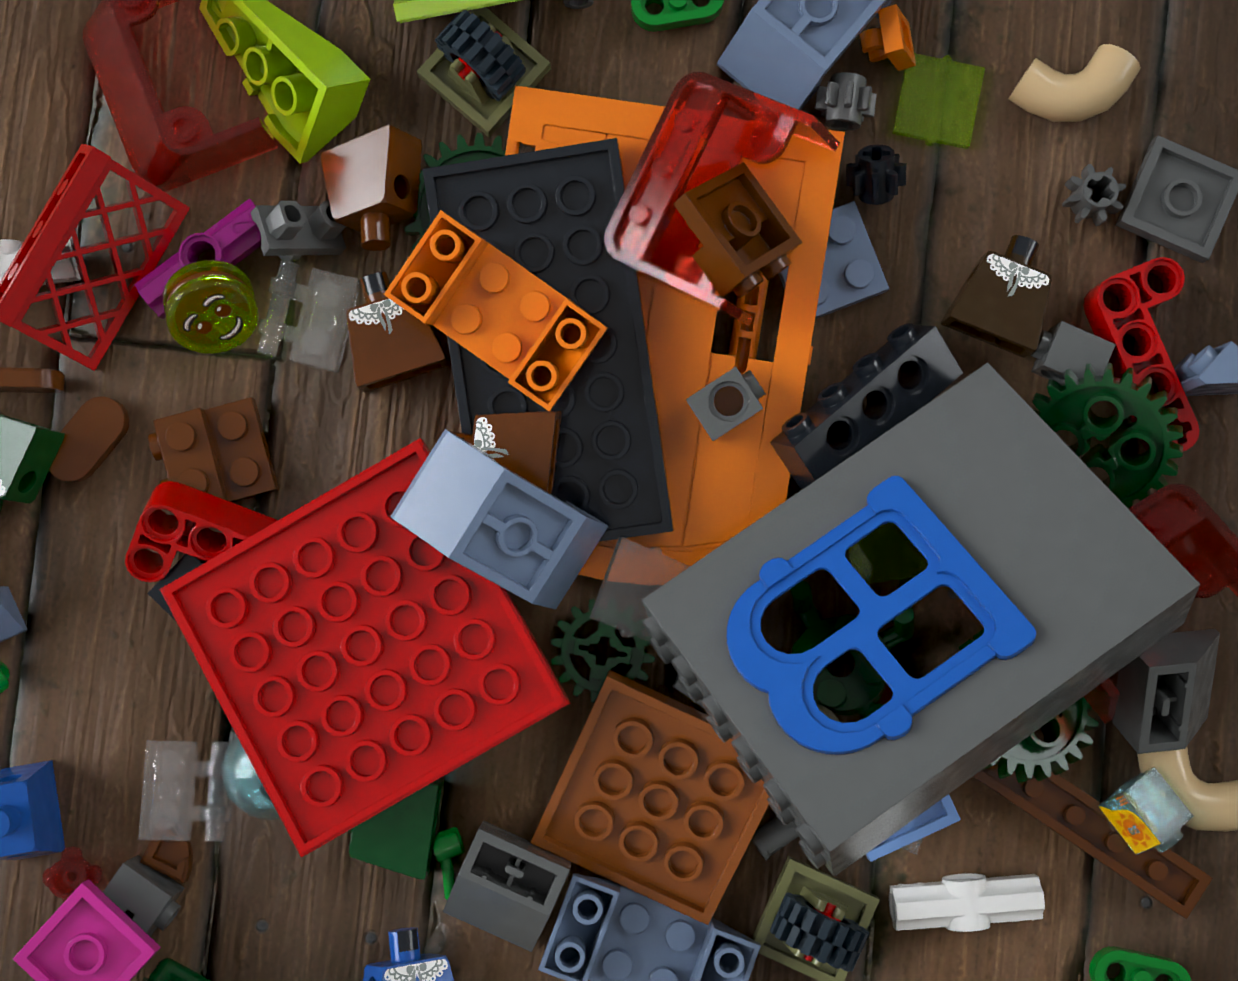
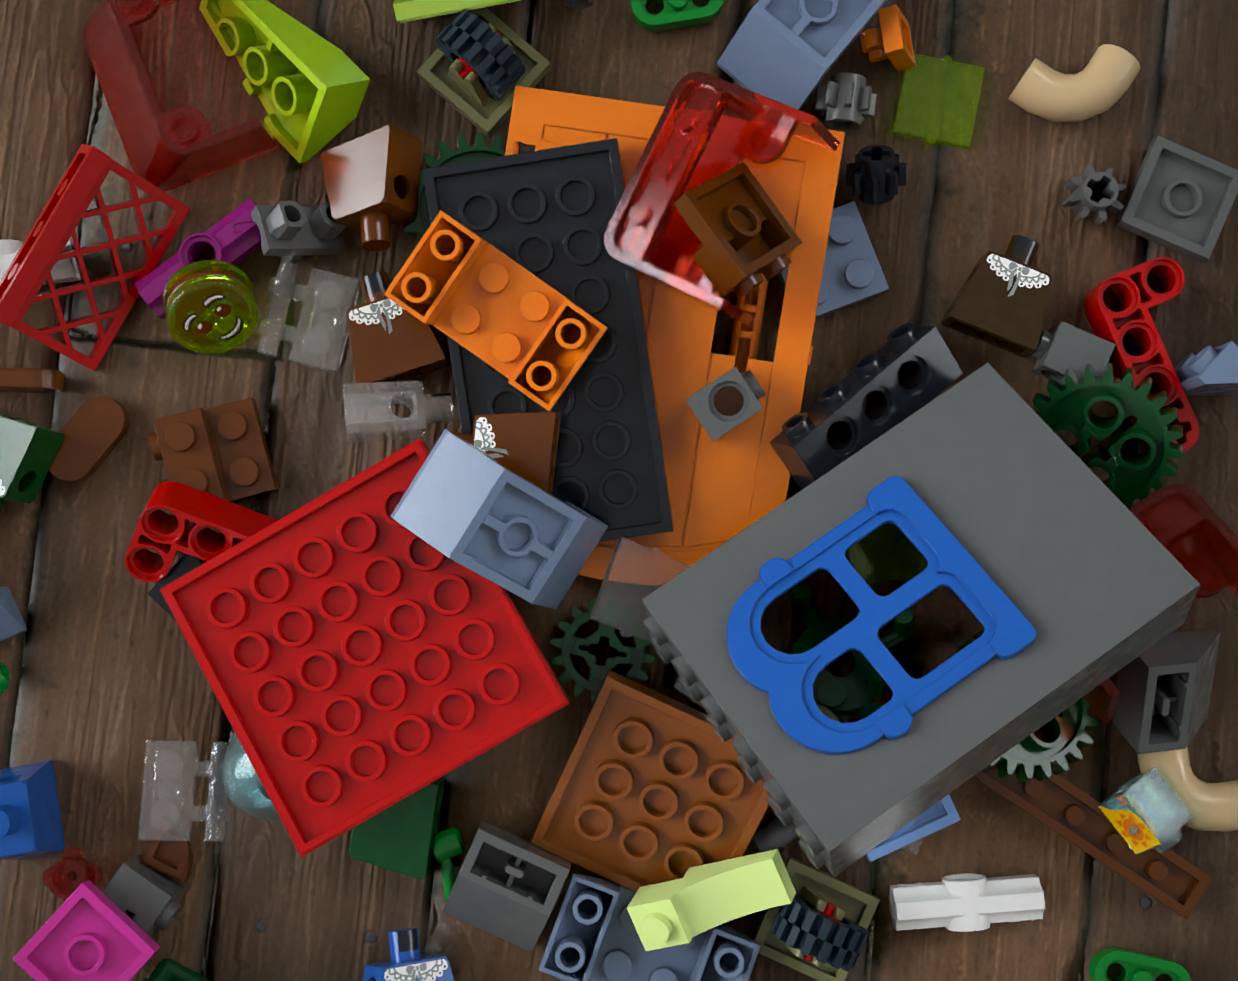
(370, 414): none -> clear torso
(709, 896): none -> yellowish green slope

